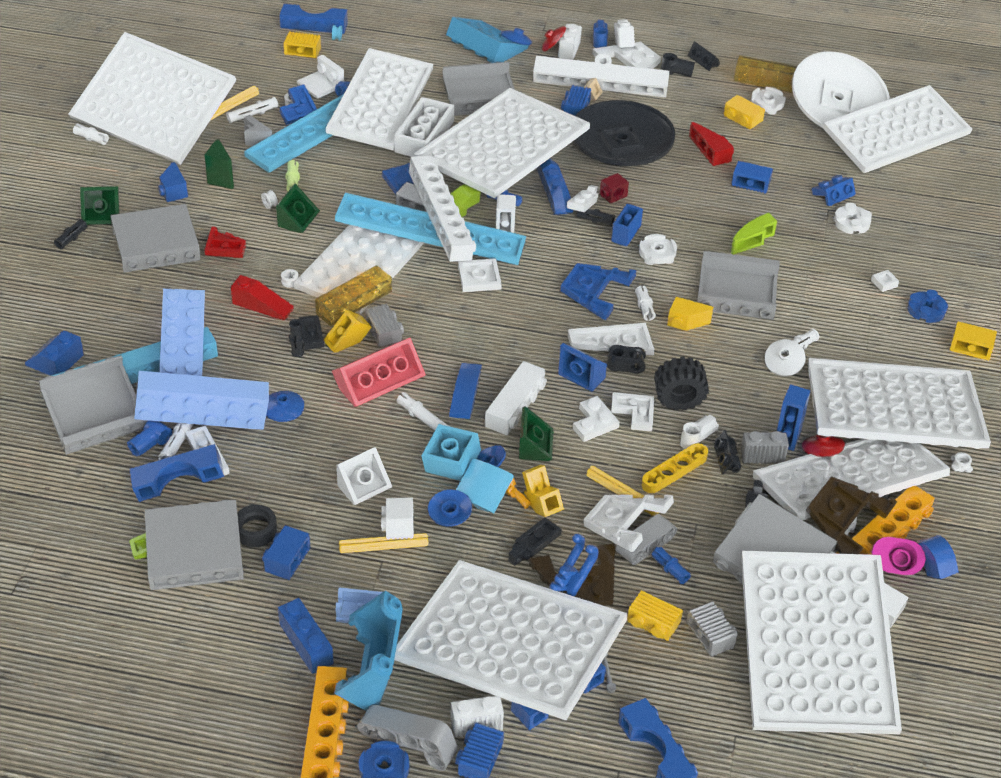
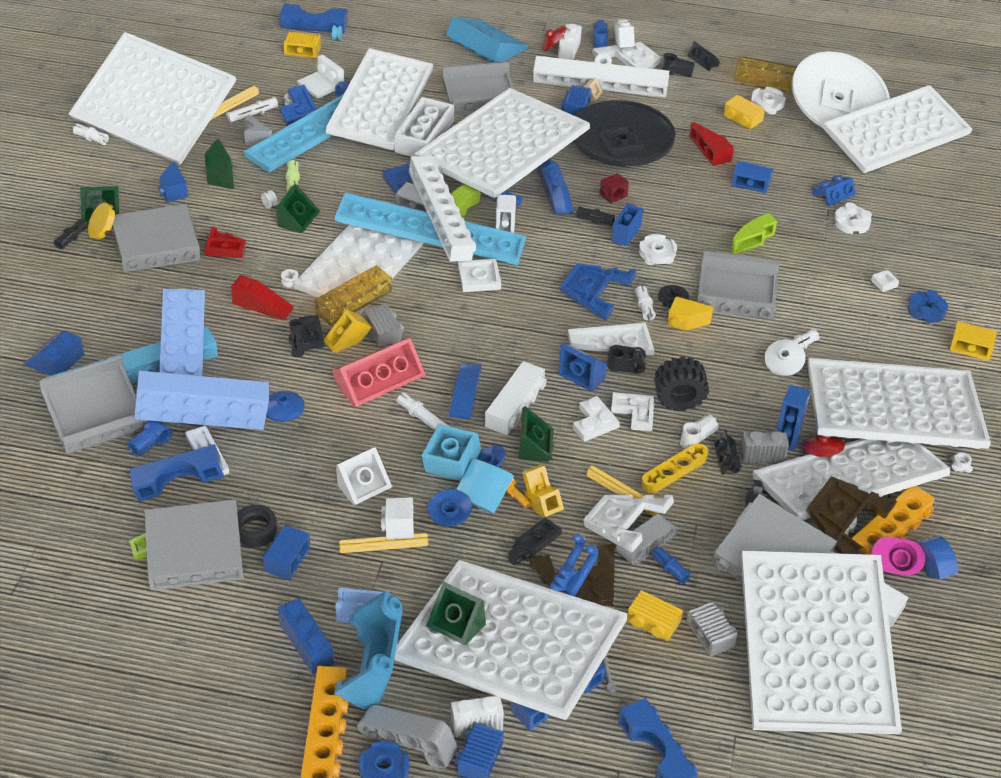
(100, 221): none -> yellow tile
(175, 440): white pin -> none
(457, 614): none -> dark green slope
(517, 36): blue dish -> none
(584, 199): white hinge -> none
(665, 292): none -> black gear

